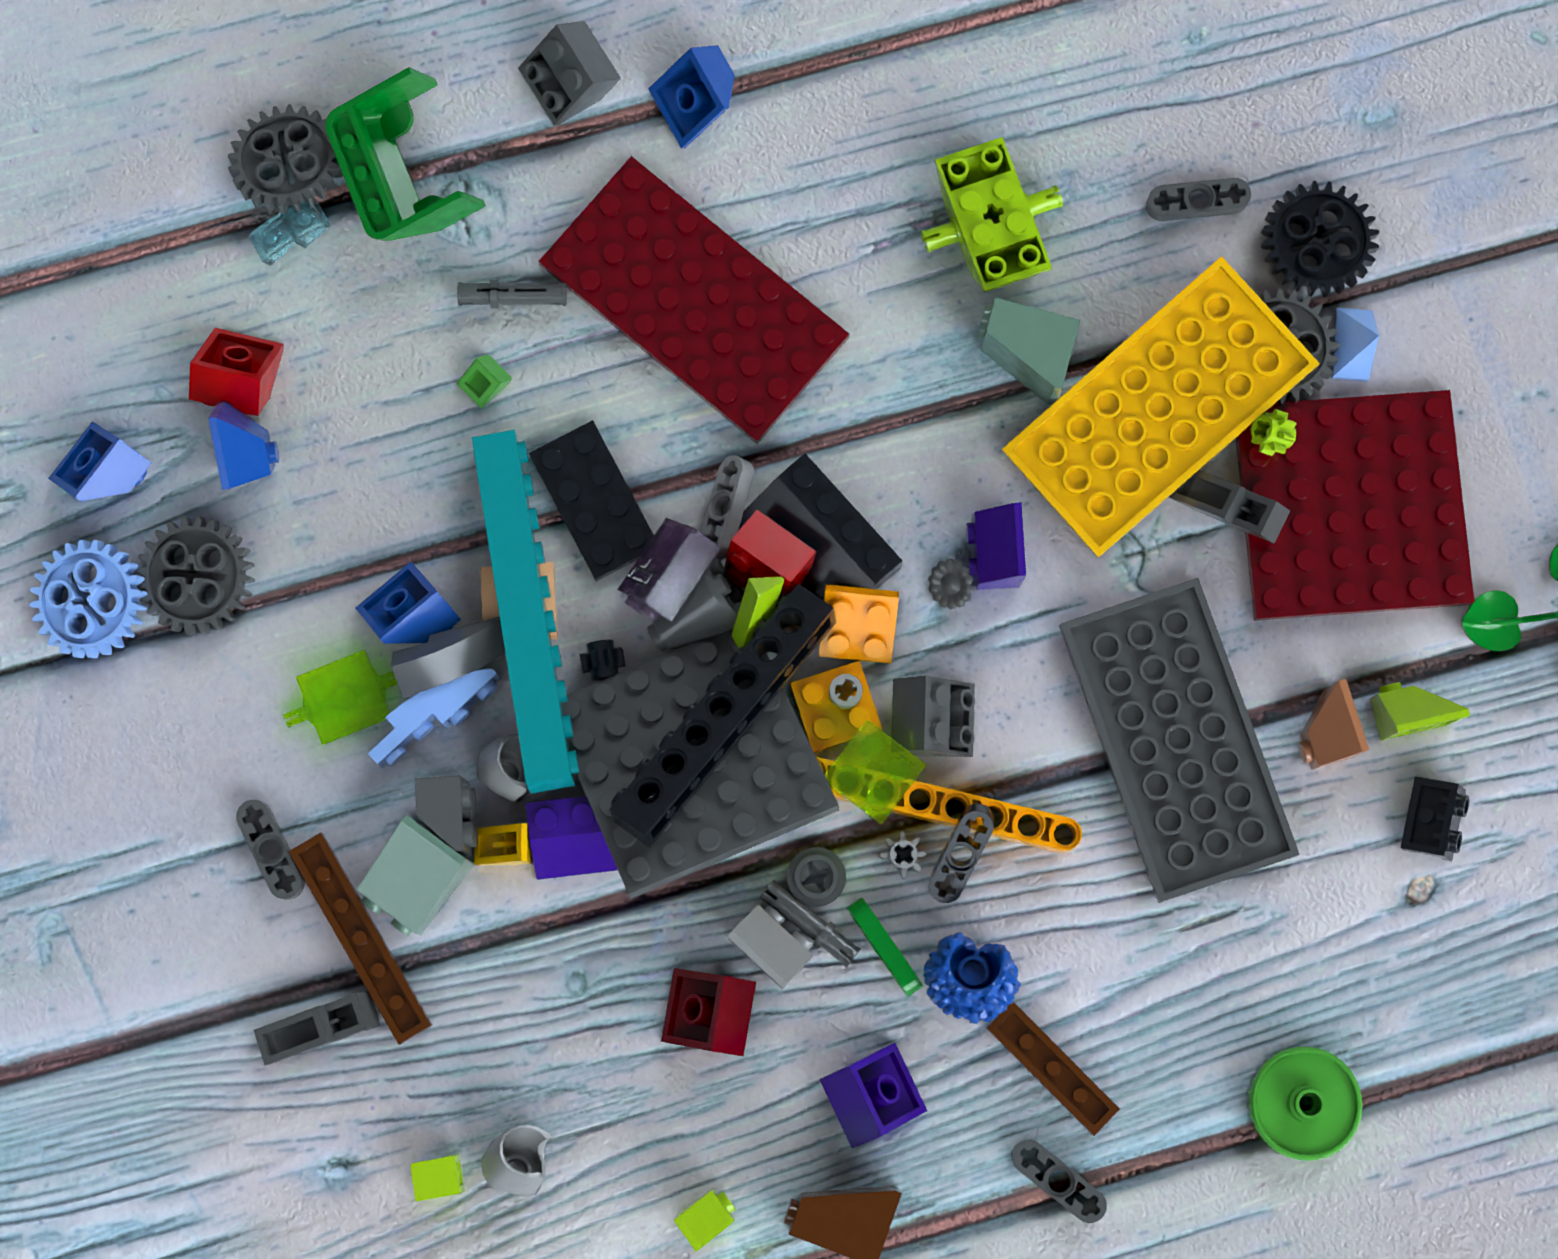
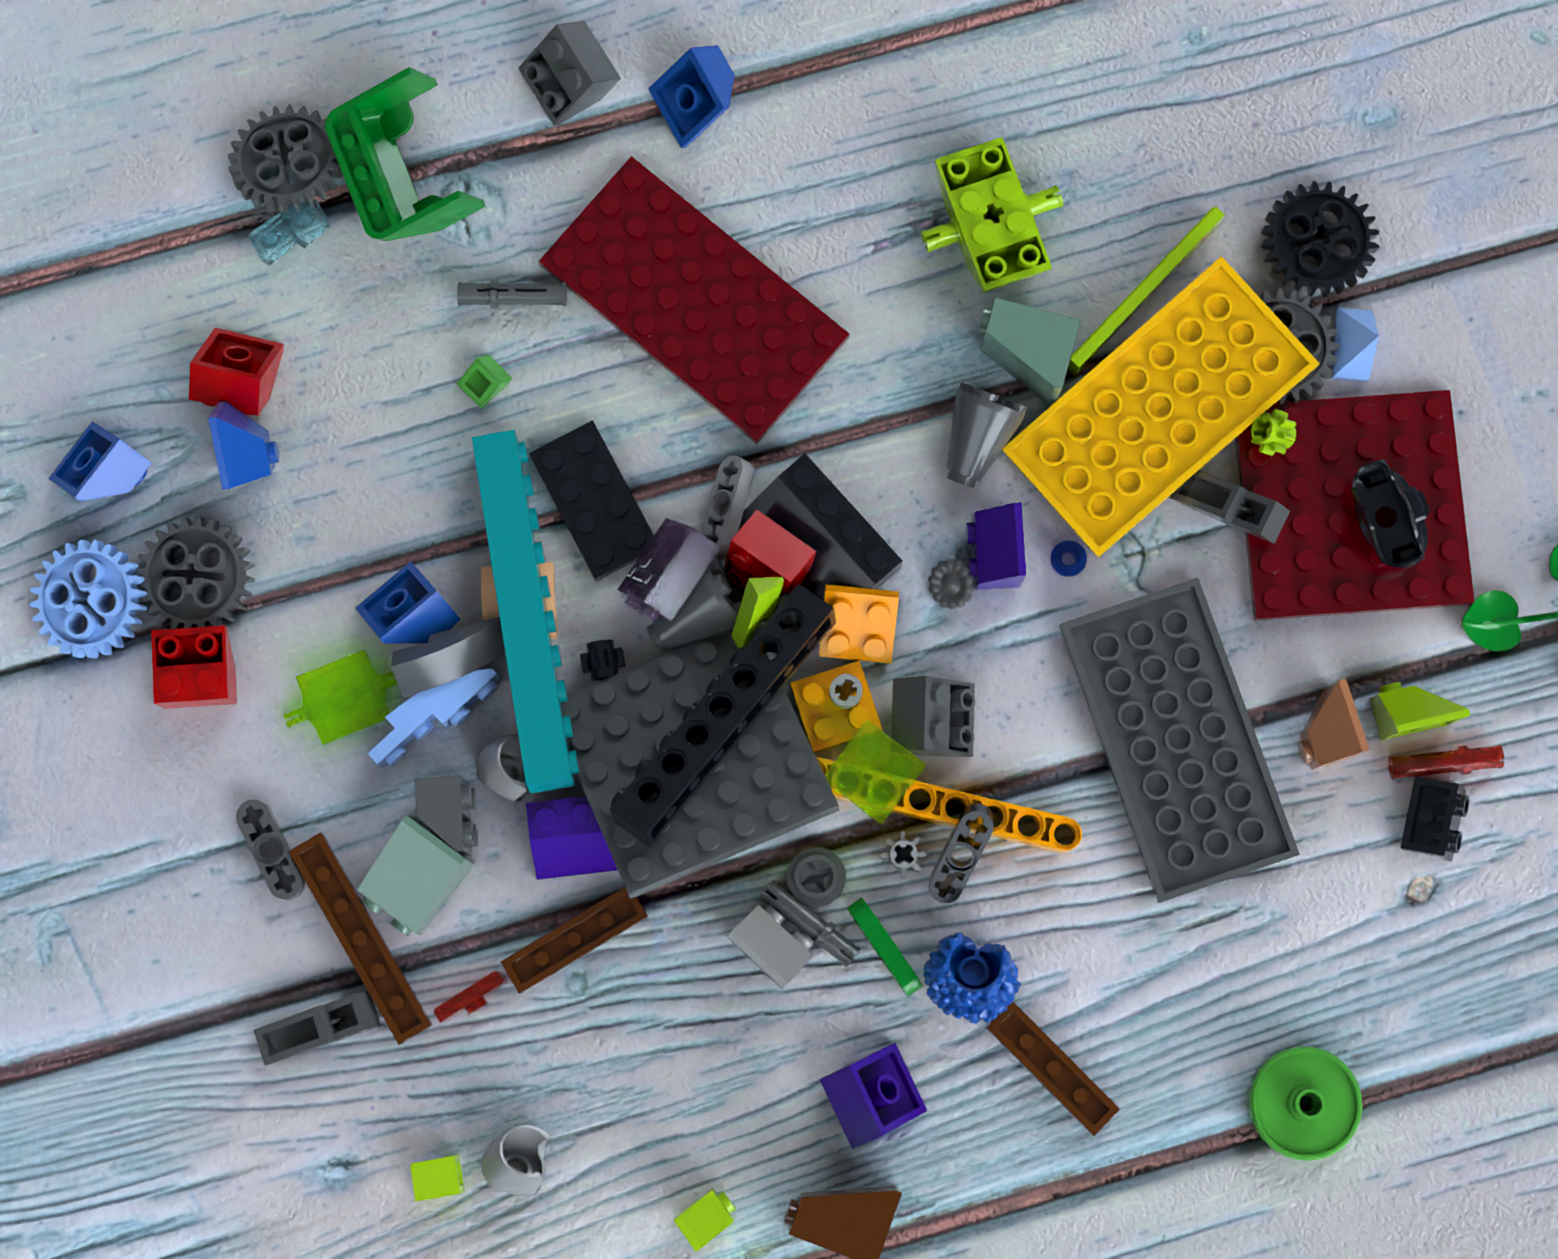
(193, 667): none -> red slope
(471, 998): none -> clear red plate
(503, 845): yellow slope -> none
(573, 940): none -> reddish brown plate
(708, 1011): dark red slope -> none
(979, 432): none -> dark grey cone
(1072, 548): none -> clear blue plate
(1087, 1190): dark grey beam -> none
(1145, 290): none -> lime tile
(1224, 207): dark grey beam -> none
(1381, 487): none -> black piece
(1460, 760): none -> clear red pin

